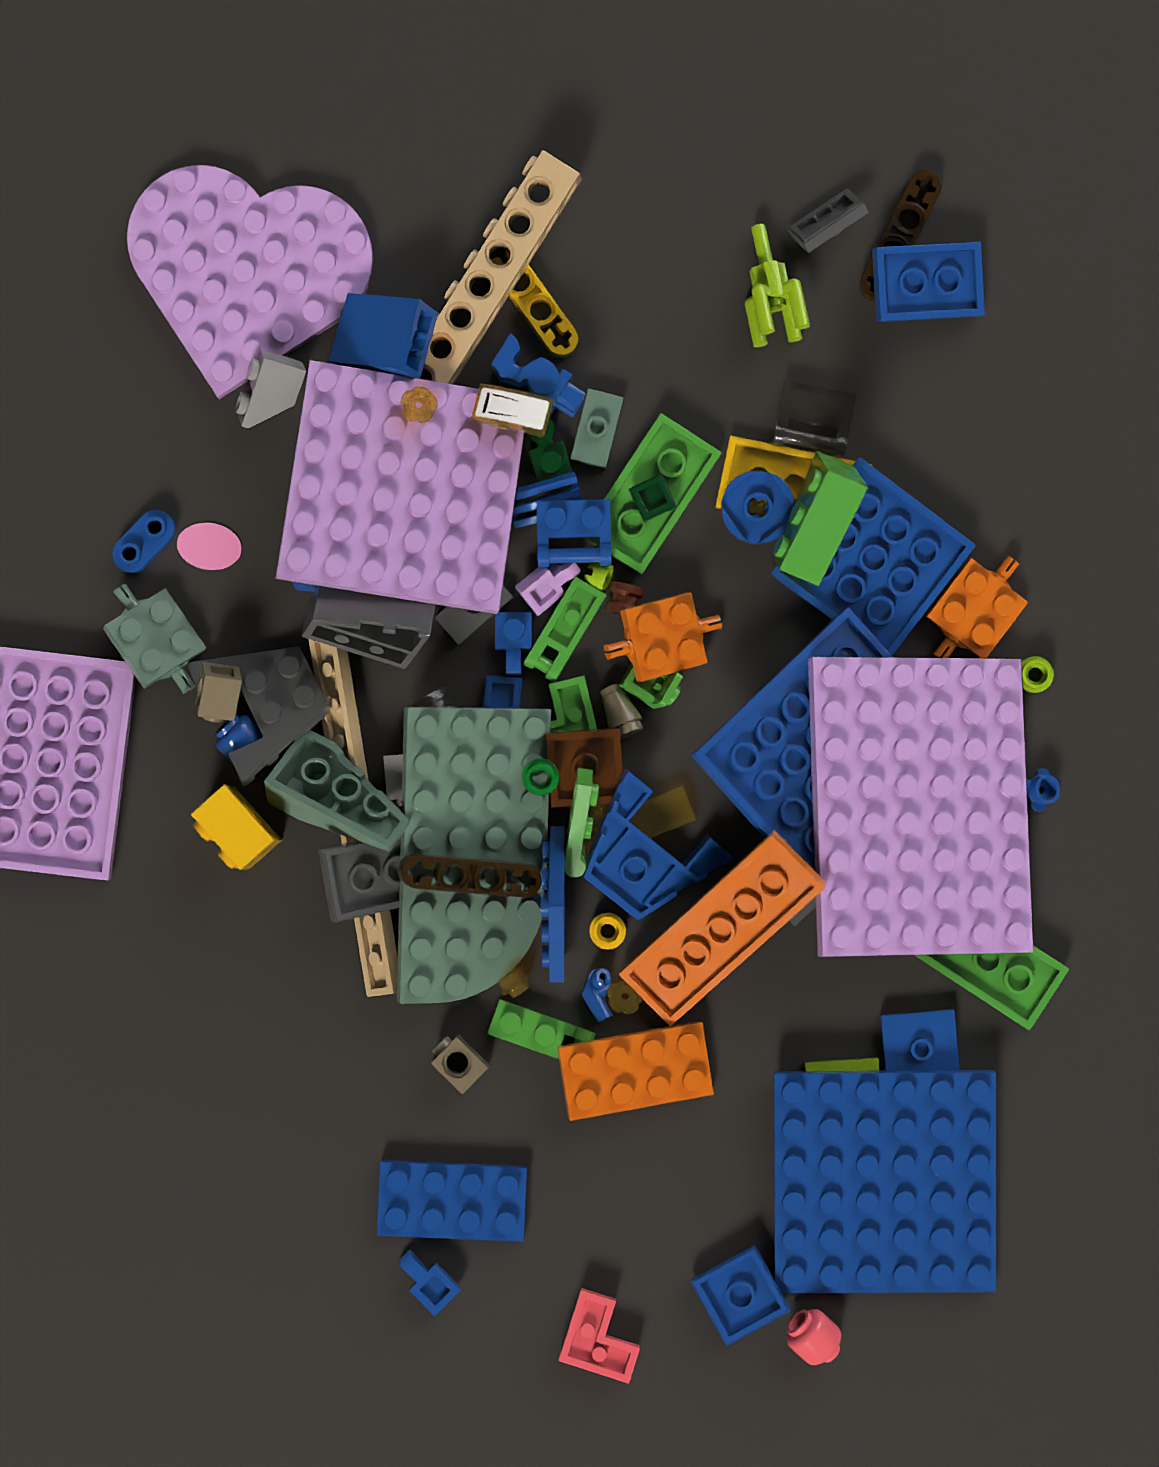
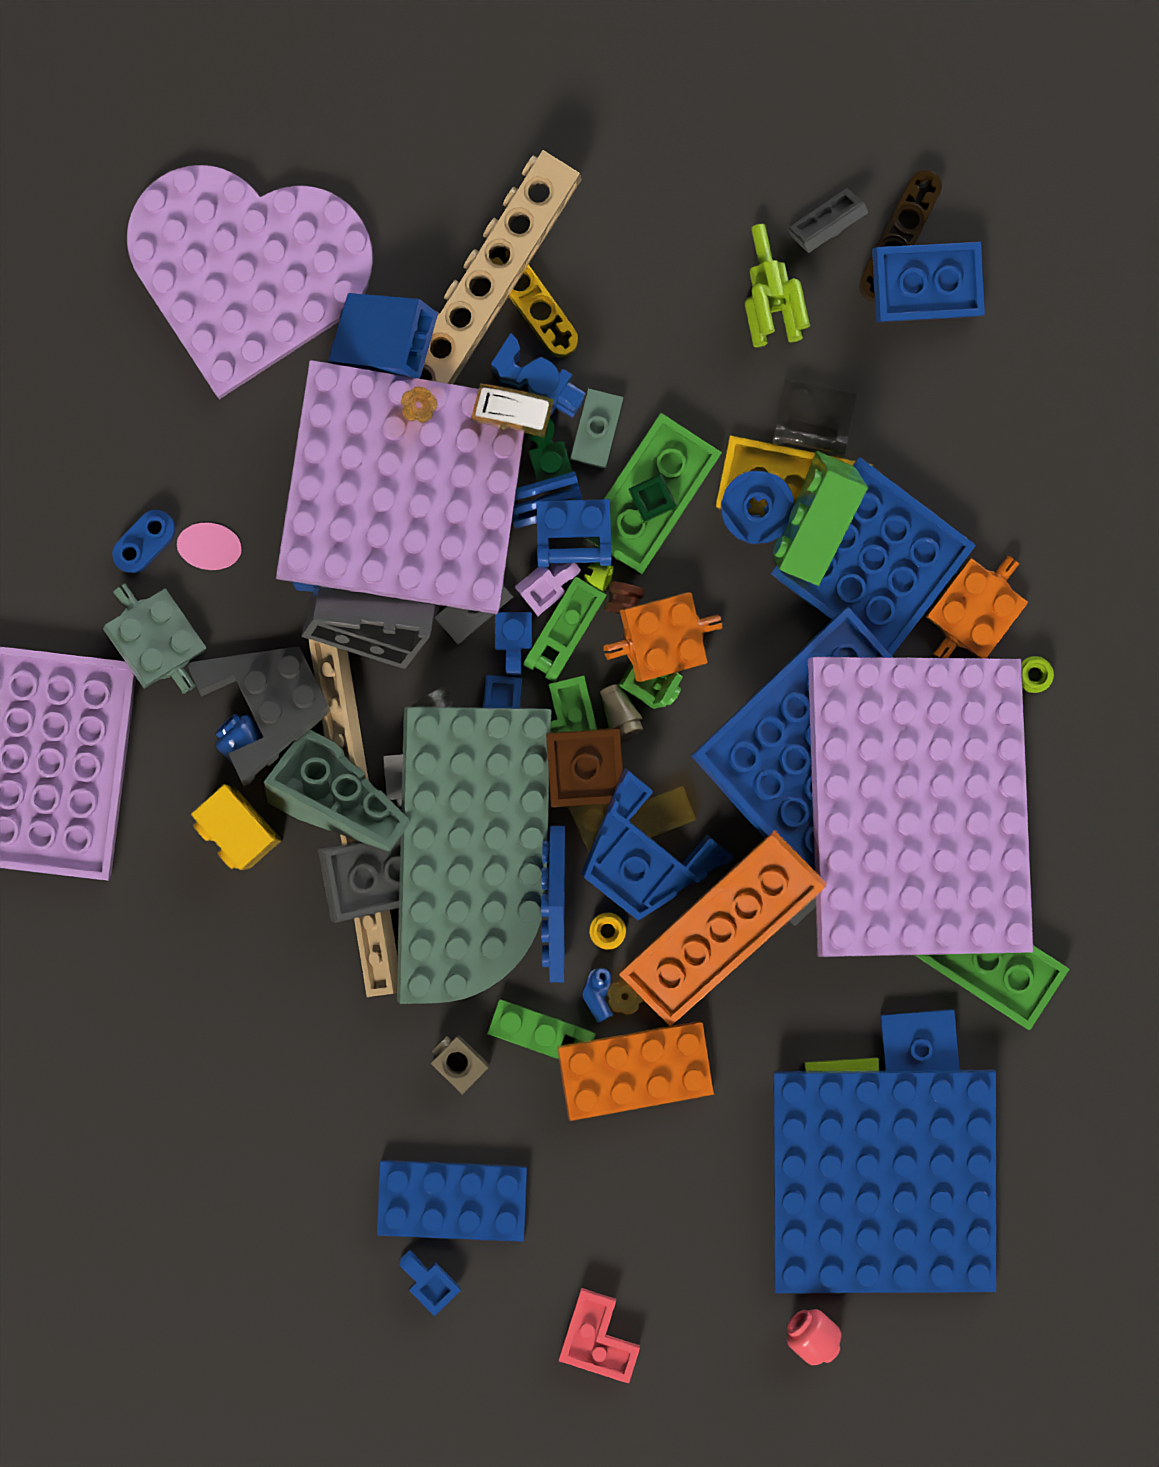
(218, 692): dark tan brick -> none
(271, 389): light grey slope -> none
(470, 872): dark brown beam -> none
(515, 982): clear yellow plate -> none
(540, 788): green plate -> none
(579, 823): bright green plate -> none
(740, 1294): blue plate -> none
(1049, 786): blue plate -> none

